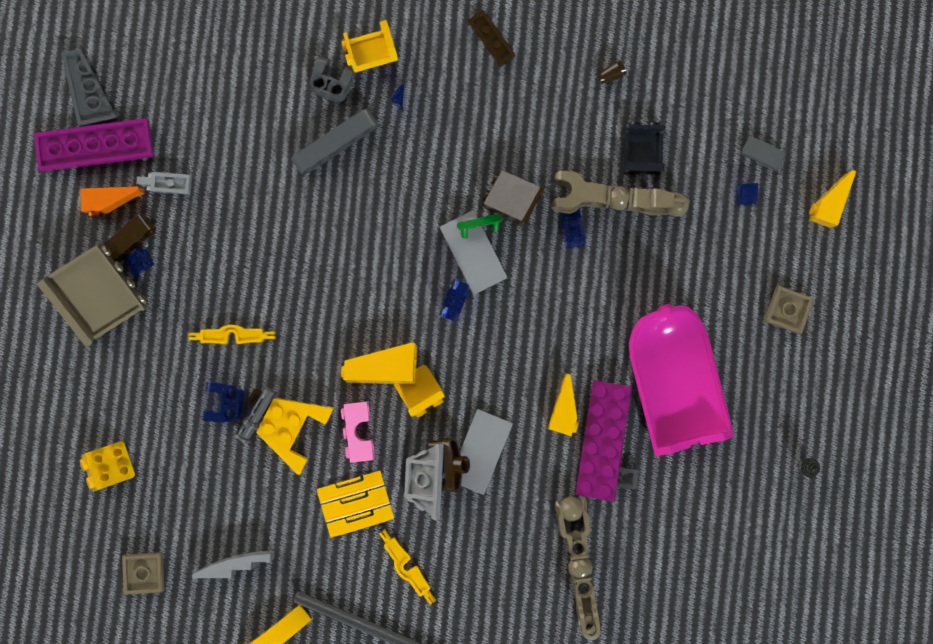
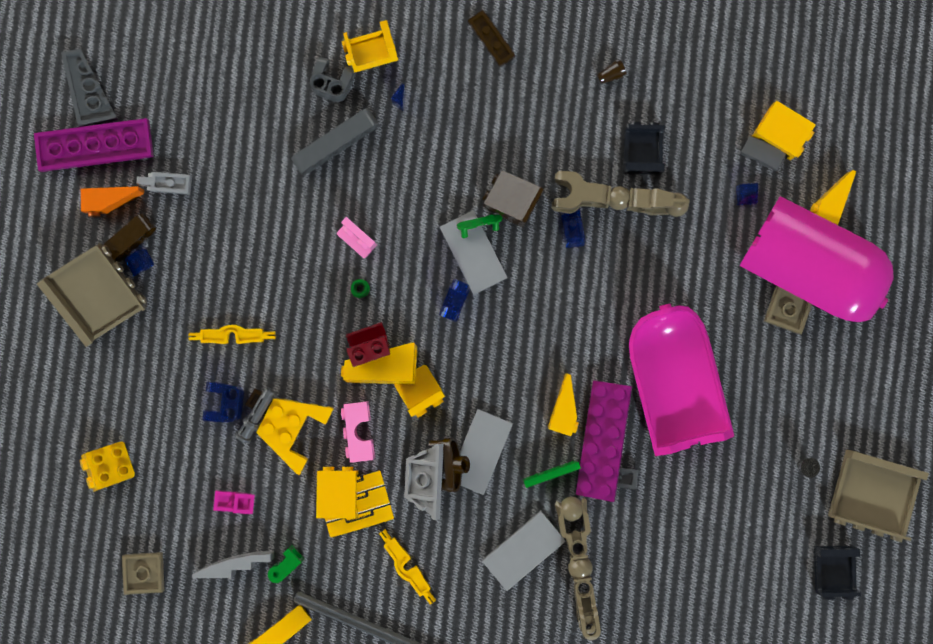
(234, 502): none -> dark pink slope
(281, 570): none -> green leg
(337, 493): none -> yellow panel
(355, 284): none -> green plate
(356, 238): none -> bright pink bracket
(367, 344): none -> dark red panel
(523, 550): none -> light grey tile
(551, 473): none -> green tile
(785, 129): none -> yellow panel
(820, 262): none -> dark pink panel
(836, 571): none -> black panel
(875, 495): none -> dark tan panel

